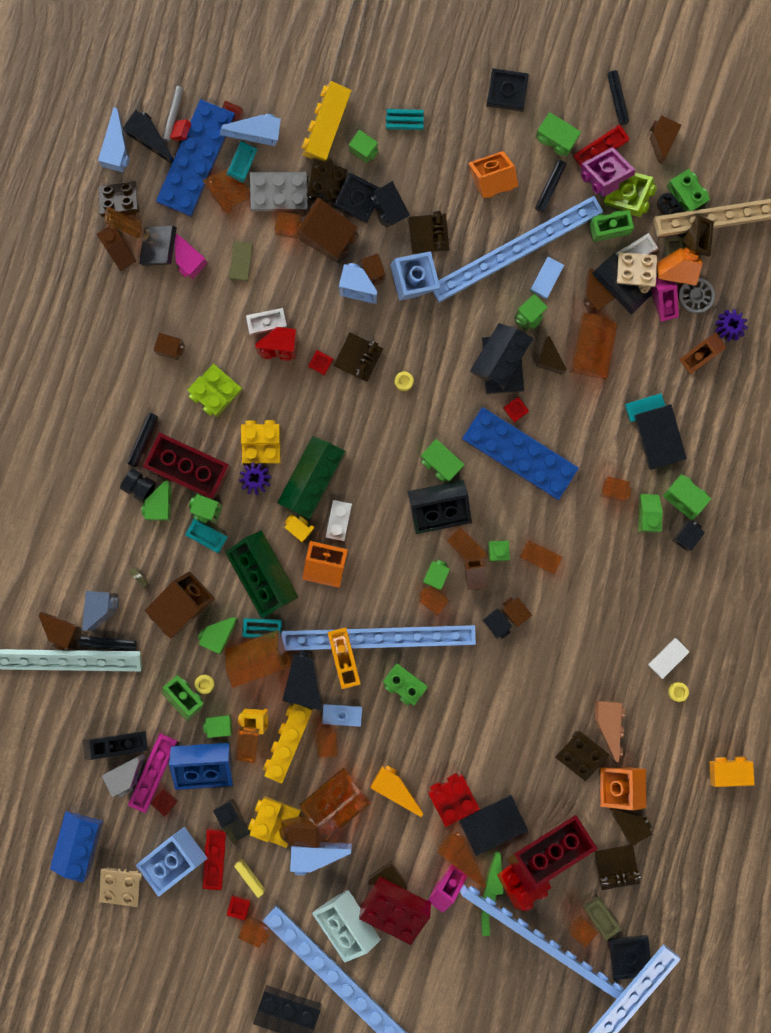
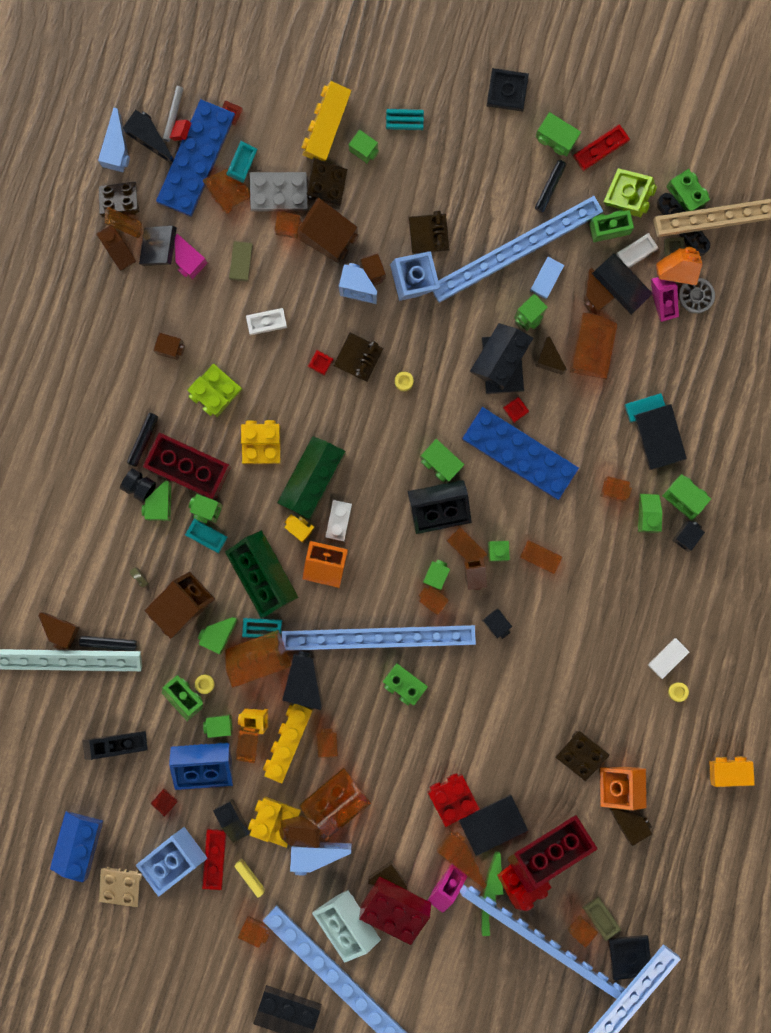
(98, 608): sand blue slope -> none
(122, 778): light grey slope -> none
(152, 773): dark pink tile -> none
(238, 907): red tile -> none
(257, 129): light blue slope -> none
(257, 472): dark purple gear -> none
(278, 343): red slope -> none
(342, 715): light blue plate -> none
(344, 658): light orange slope -> none
(354, 198): black tile -> none
(388, 204): black brick -> none
(391, 786): light orange slope -> none
(494, 174): orange slope -> none
(516, 611): reddish brown brick -> none
(606, 171): magenta plate -> none
(608, 720): nougat slope -> none
(617, 867): dark brown hinge -> none
(618, 97): black axle -> none
(637, 270): tan hinge -> none
(663, 135): reddish brown slope -> none
(700, 236): dark brown slope -> none
(703, 353): dark orange slope -> none
(731, 318): dark purple gear -> none

